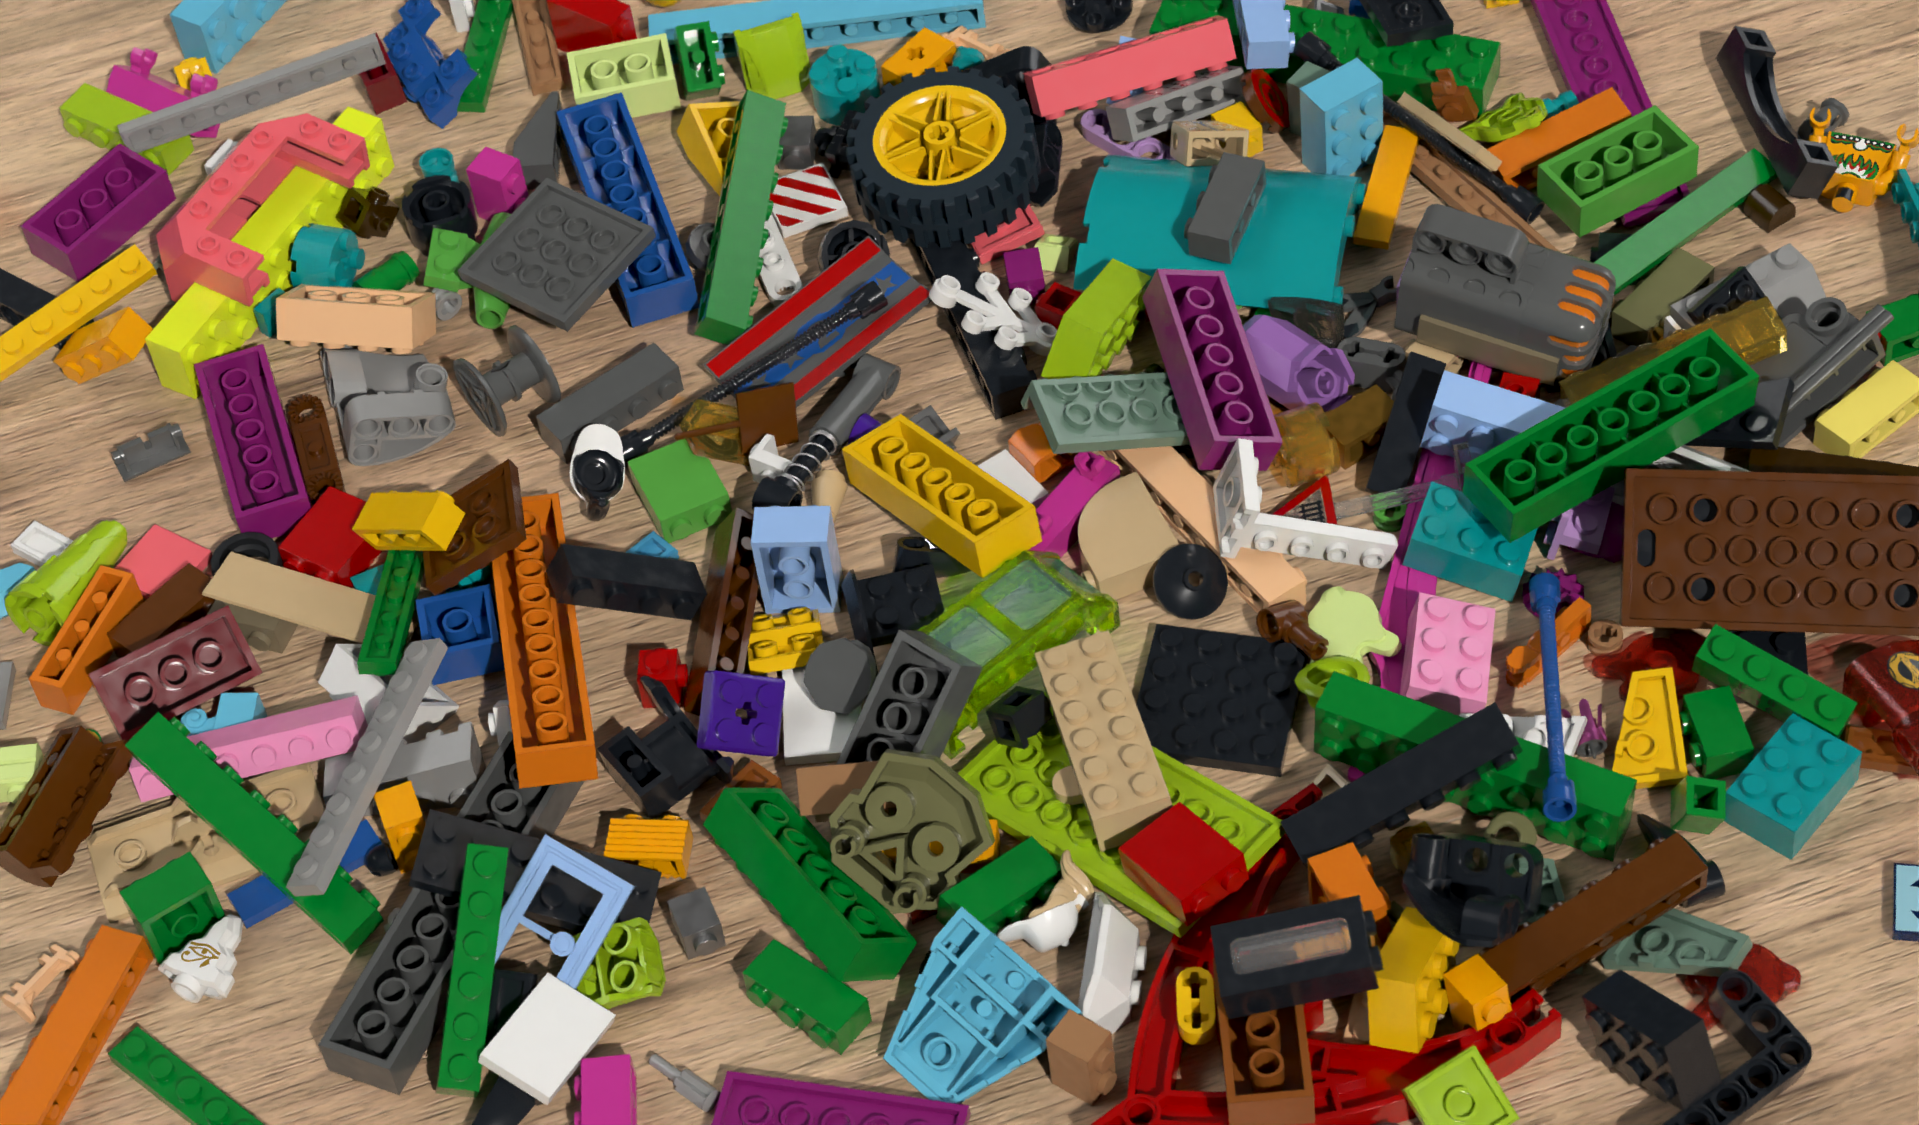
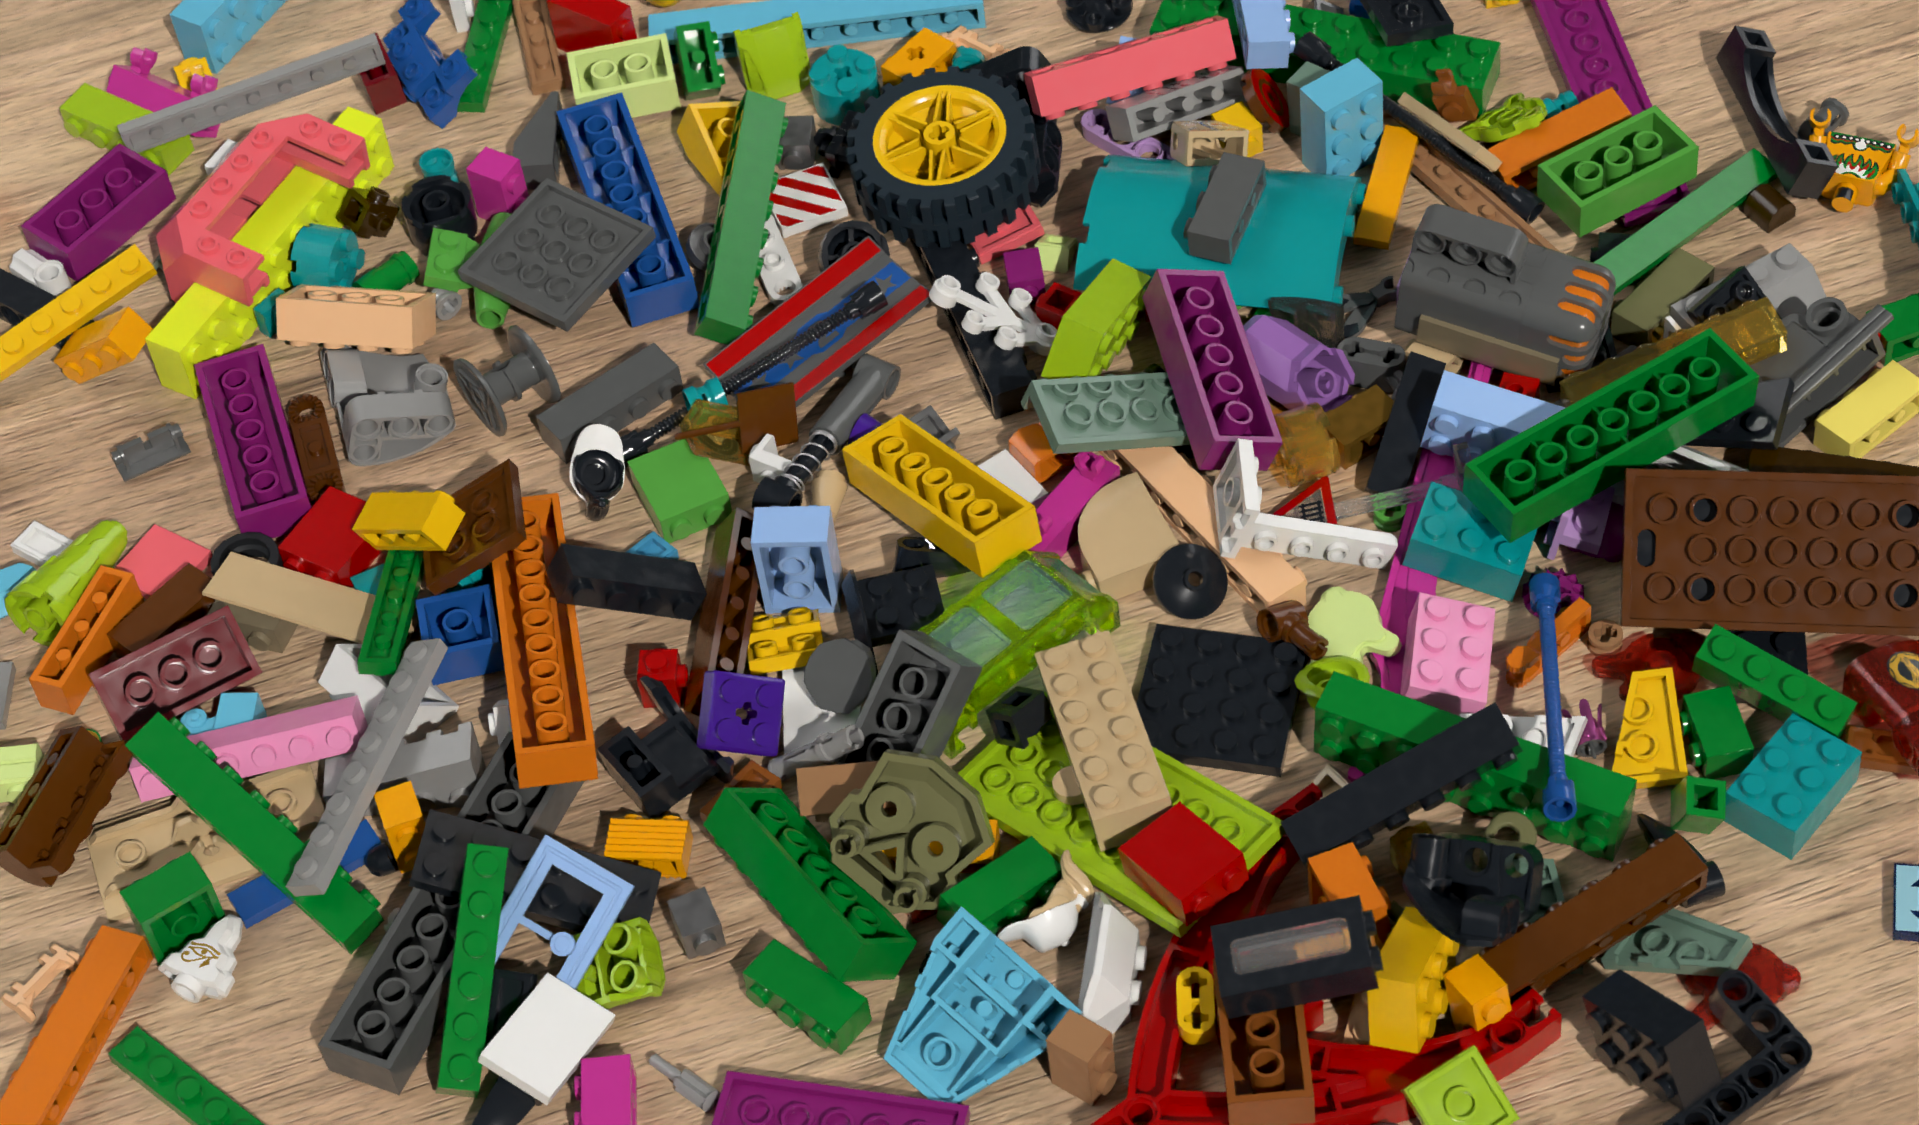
(40, 272): none -> white piece
(710, 391): none -> teal wheel
(826, 749): none -> light grey pin

